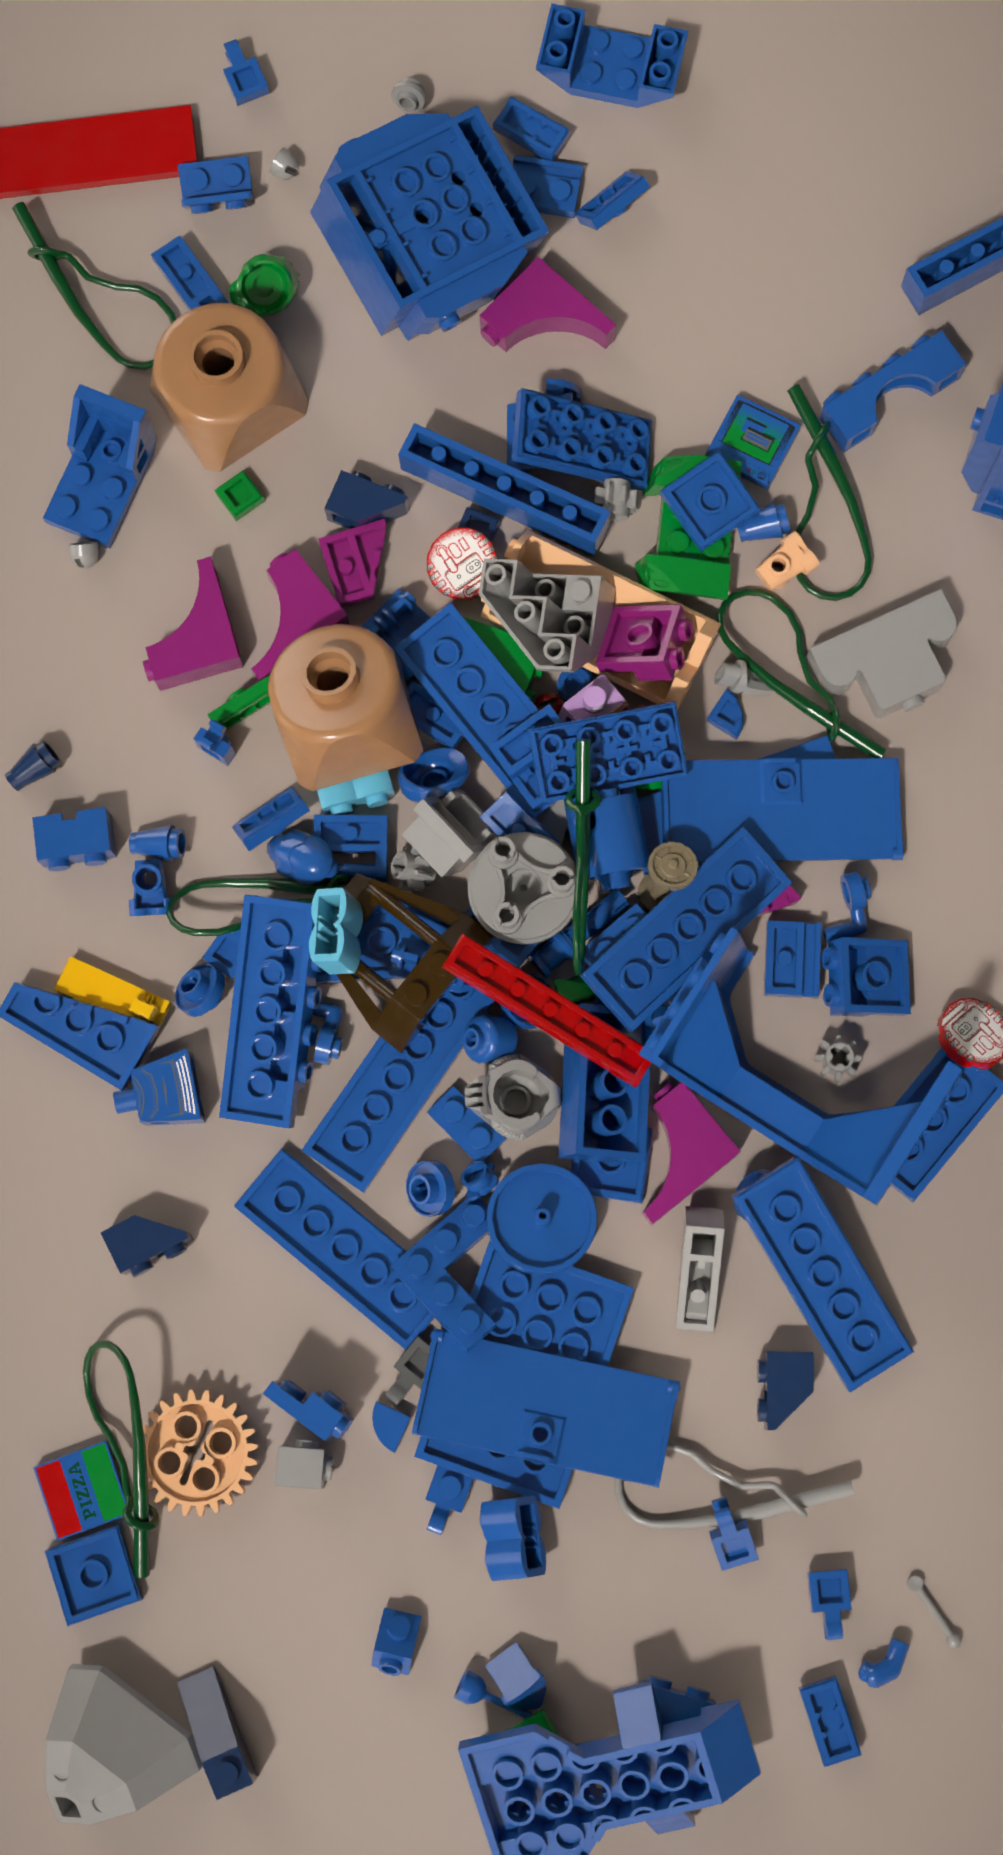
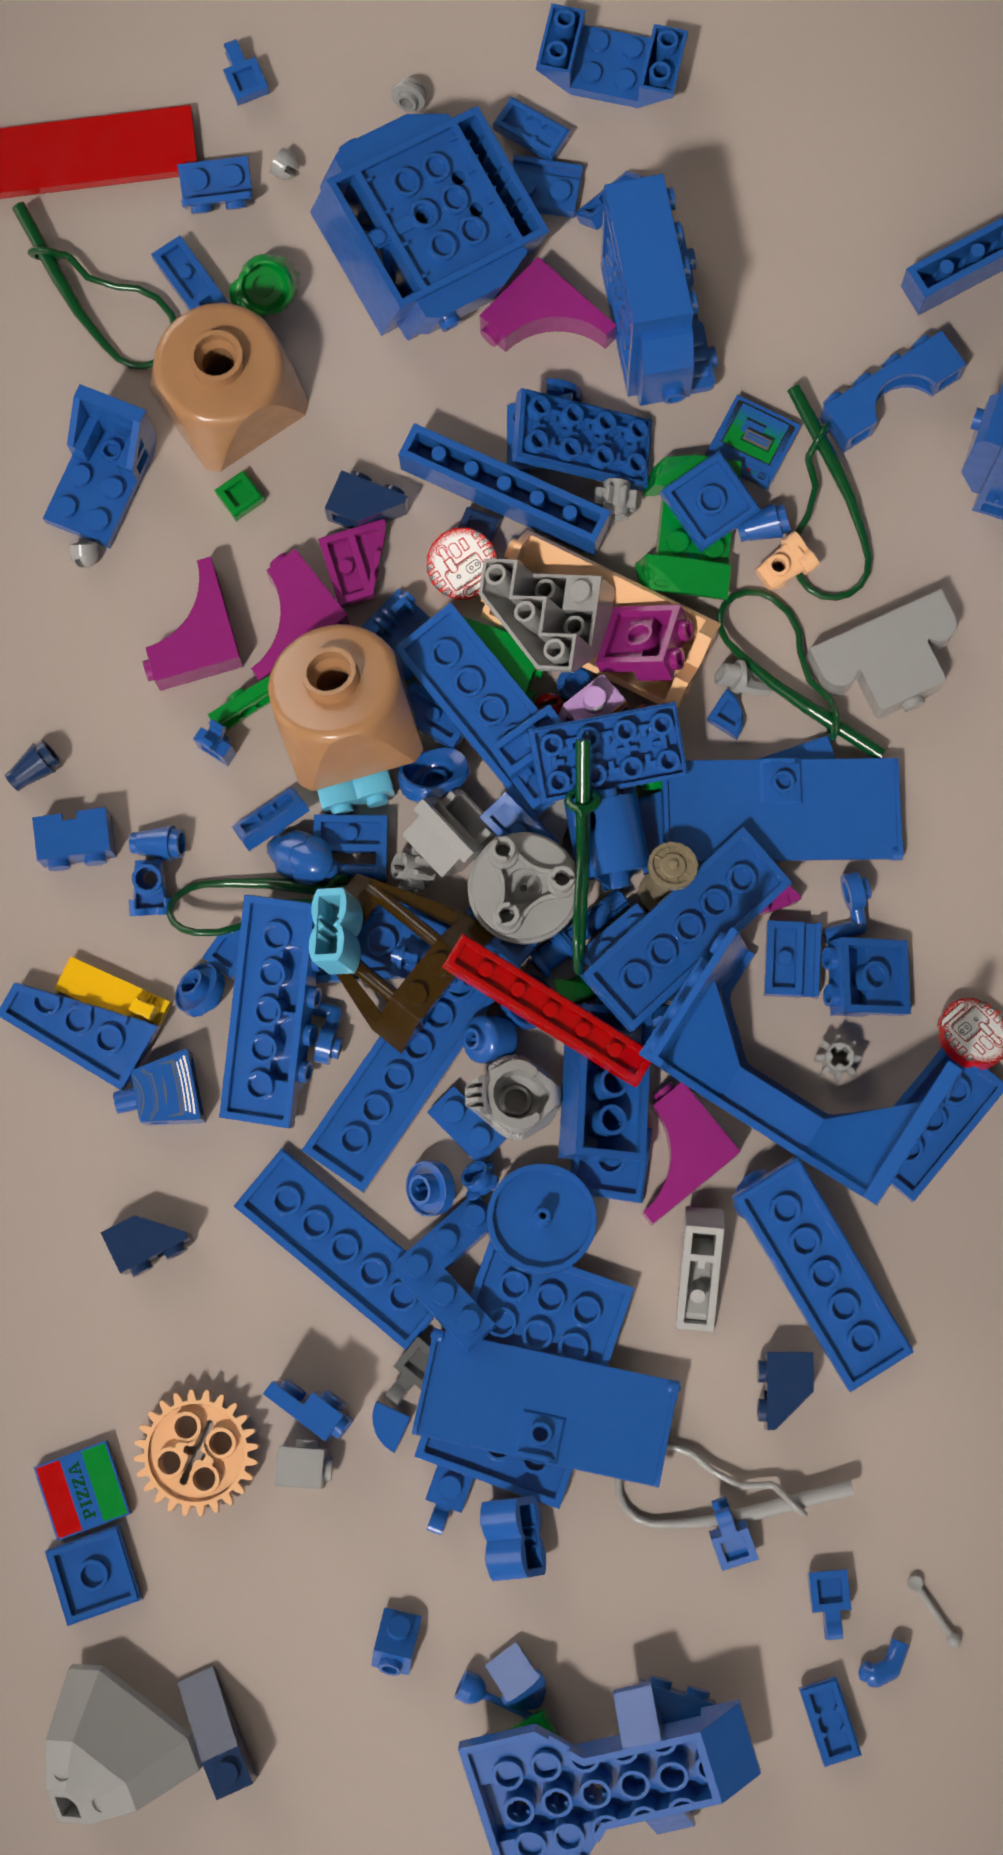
(140, 1501): dark green piece -> none
(652, 295): none -> blue piece

